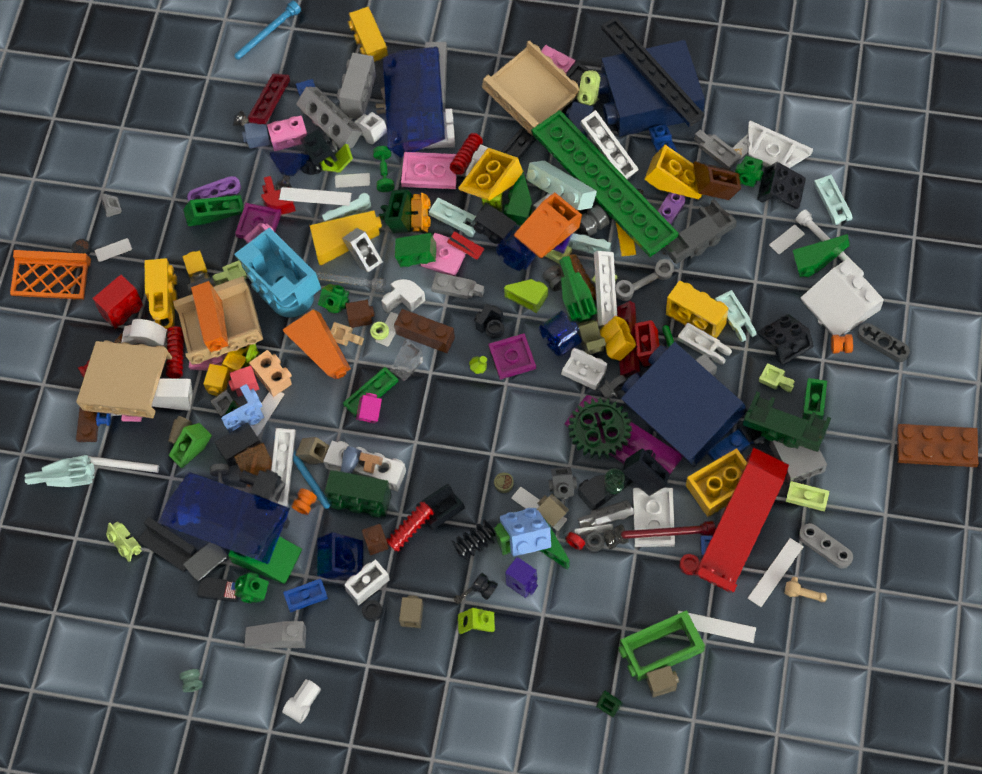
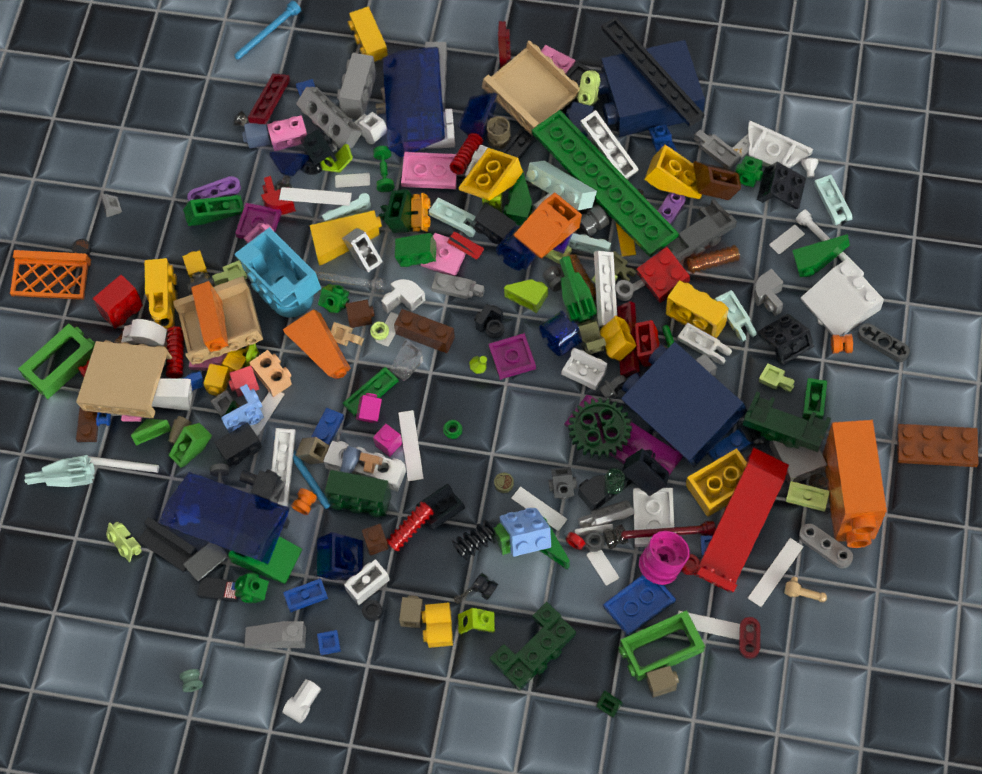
(66, 370): none -> bright green piece
(113, 250): white sticker -> none
(150, 429): none -> bright green slope
(196, 380): none -> blue plate
(254, 460): clear orange piece -> none
(328, 426): none -> blue plate
(329, 642): none -> blue plate
(387, 440): none -> dark pink brick
(410, 445): none -> white sticker
(438, 625): none -> yellow brick
(452, 424): none -> green plate
(478, 113): none -> clear blue slope
(498, 132): none -> dark tan wheel
(504, 44): none -> dark red plate
(521, 577): dark purple brick -> none
(538, 651): none -> dark green bracket
(552, 509): dark tan brick -> none
(603, 567): none -> white sticker
(620, 267): none -> olive plate
(638, 604): none -> blue tile
(662, 274): none -> red brick
(664, 557): none -> dark pink wheel
(713, 259): none -> clear orange piece
(749, 638): none -> dark red plate
(765, 292): none -> light grey brick
(810, 165): none -> white rock
(818, 481): none -> clear smoke rock
(854, 482): none -> orange brick

